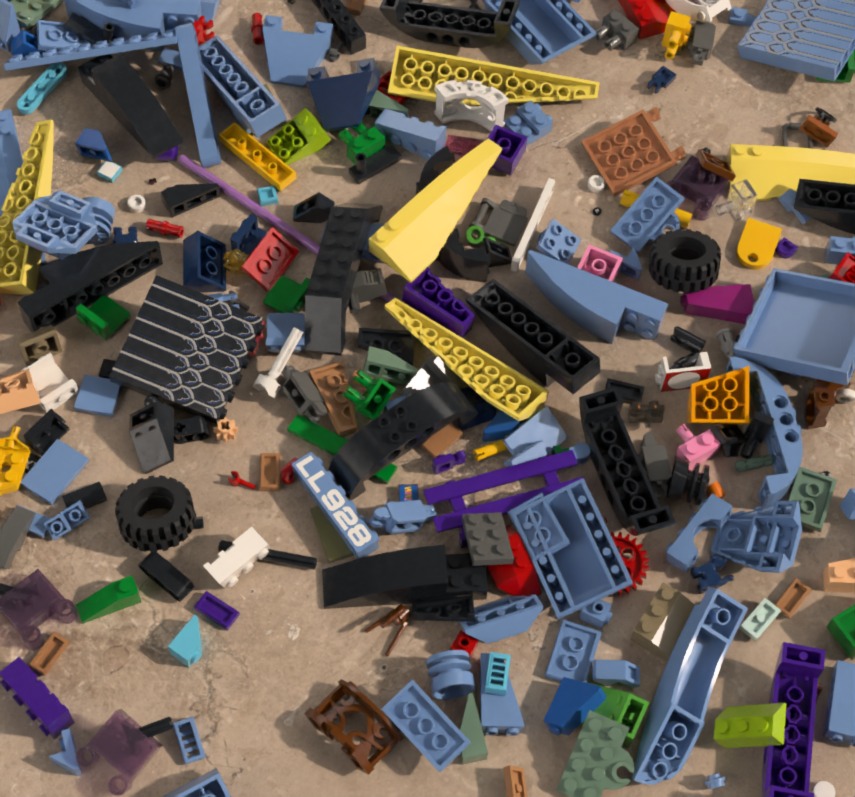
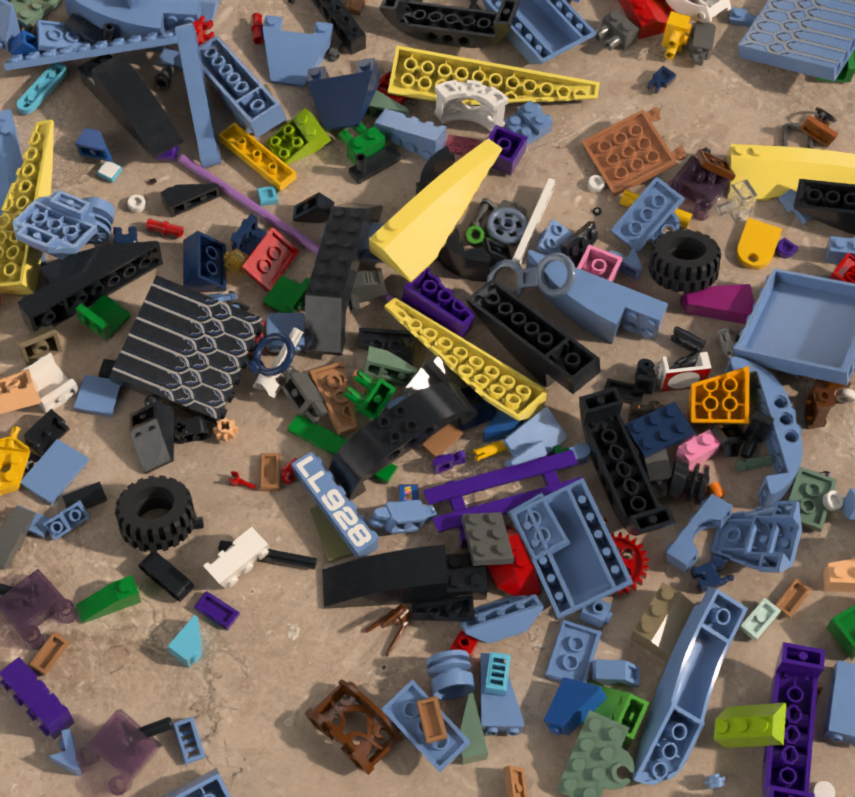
(258, 366): none -> dark blue piece
(432, 720): none -> medium nougat tile
(506, 221): none -> sand blue plate
(535, 276): none -> sand blue bar
(579, 241): none -> black wing
(645, 377): none -> black leg
(659, 430): none -> dark blue plate
(833, 500): none -> white tile

